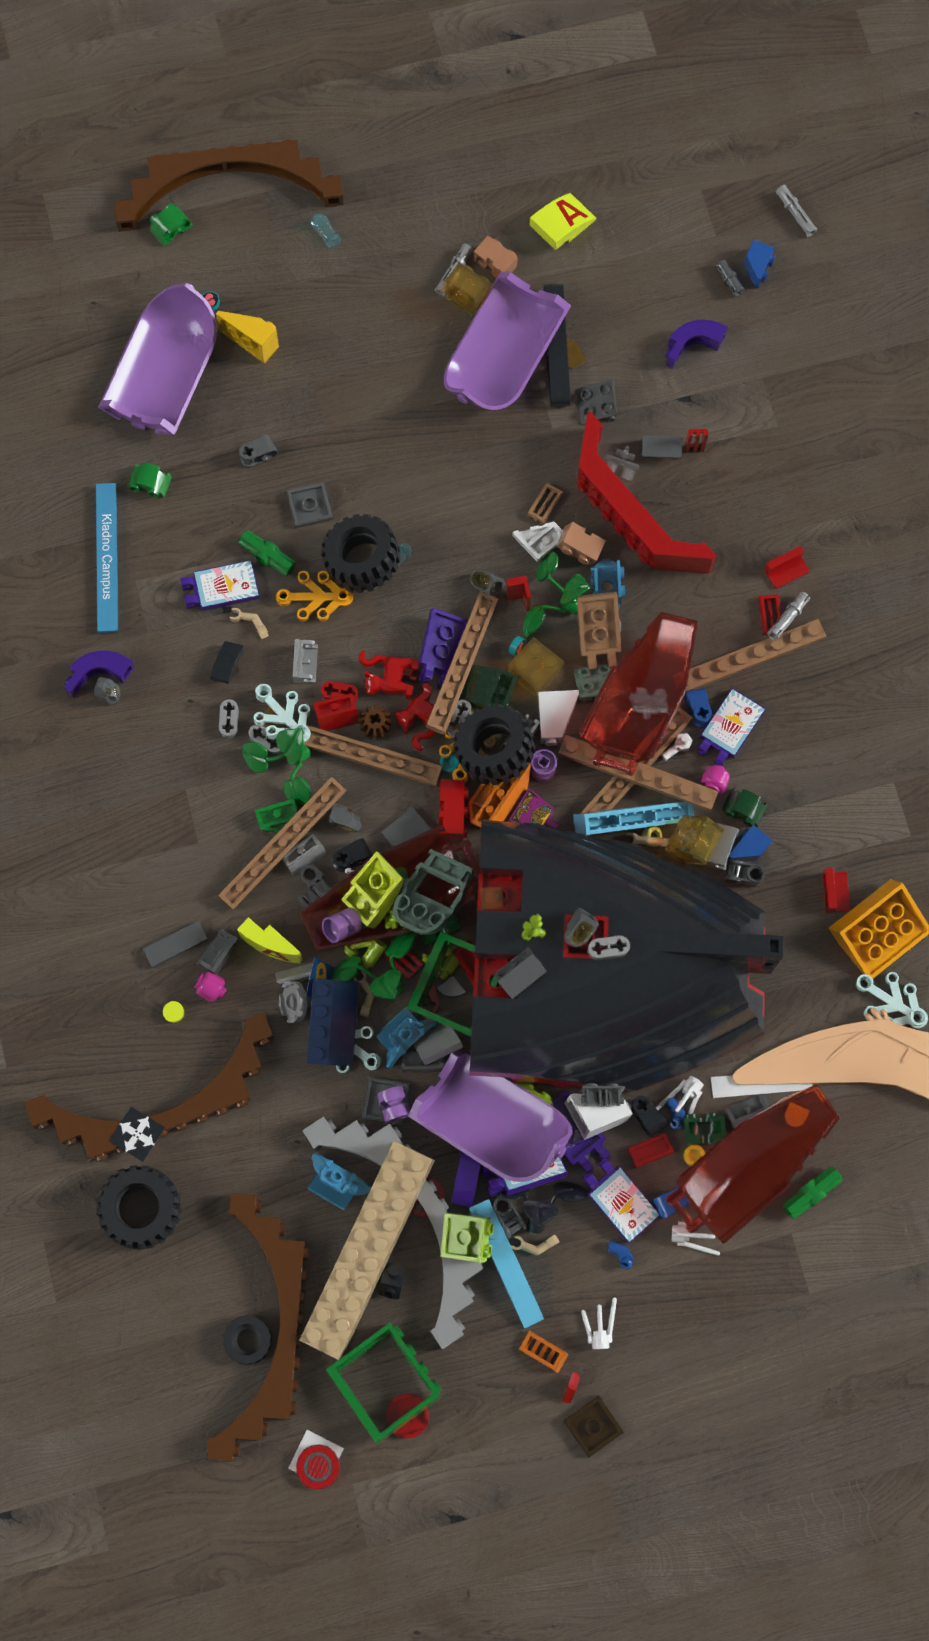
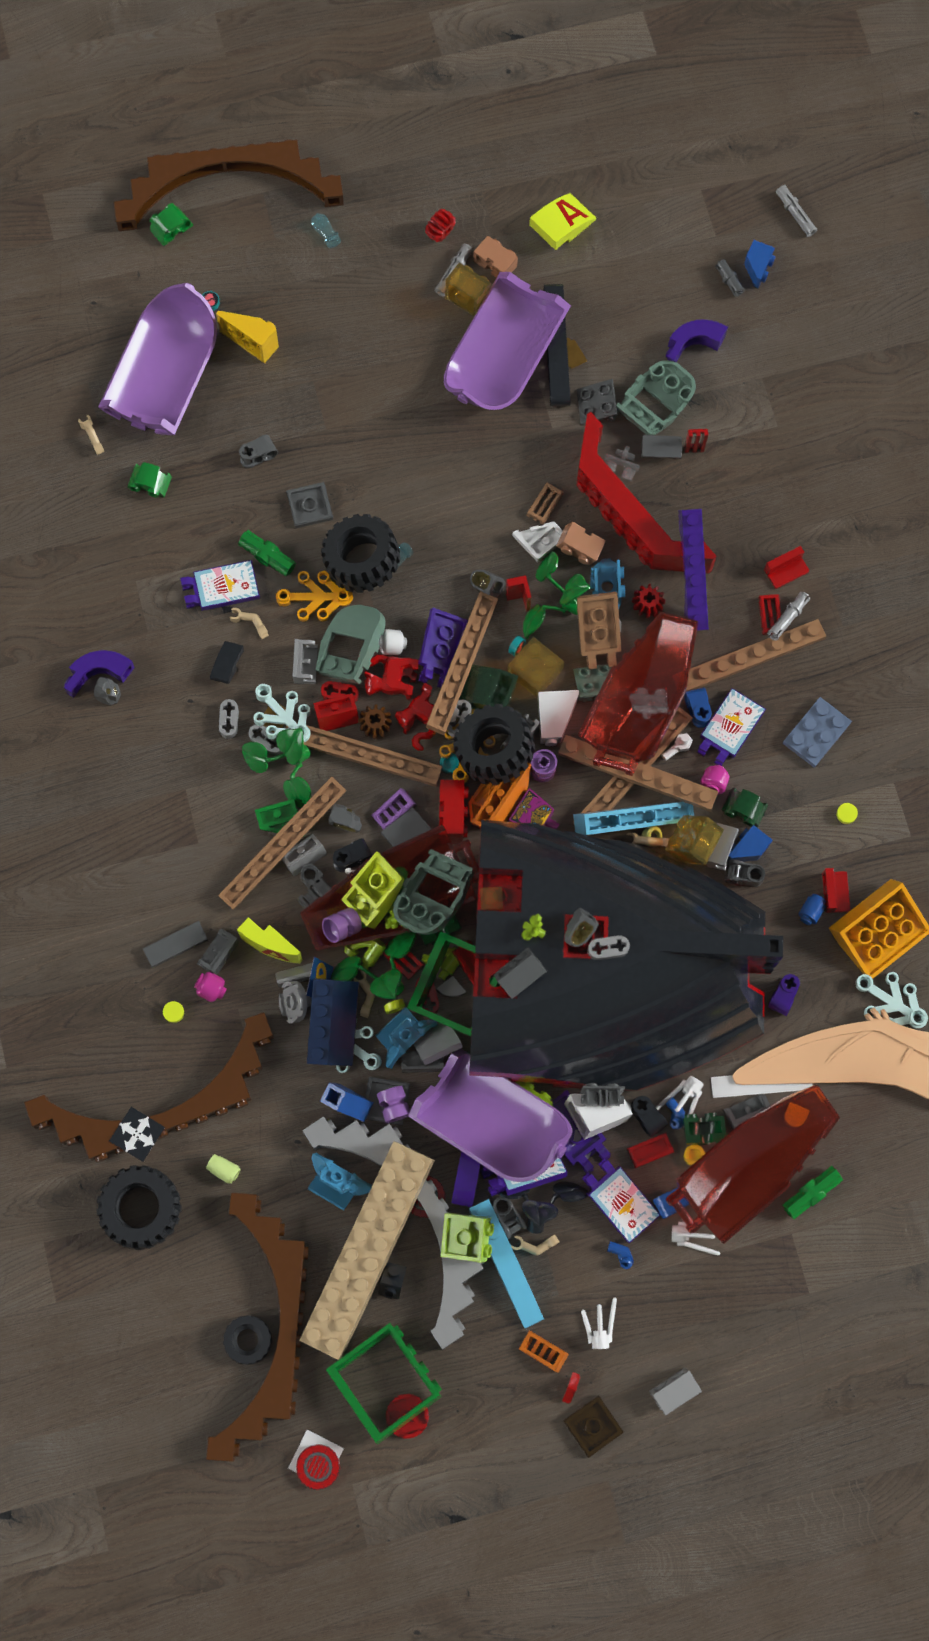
(87, 425): none -> tan arm
(107, 558): dark azure tile -> none
(223, 1169): none -> yellowish green piece
(346, 1101): none -> blue slope
(354, 622): none -> sand green slope
(392, 642): none -> white head
(394, 1006): none -> neon yellow tile
(401, 793): none -> medium lavender slope
(440, 225): none -> red gear
(656, 599): none -> red gear
(669, 385): none -> sand green slope
(675, 1391): none -> light grey hinge
(694, 566): none -> dark purple arch
(783, 998): none -> dark purple piece
(812, 909): none -> blue brick
(817, 732): none -> sand blue plate
(847, 813): none -> neon yellow tile

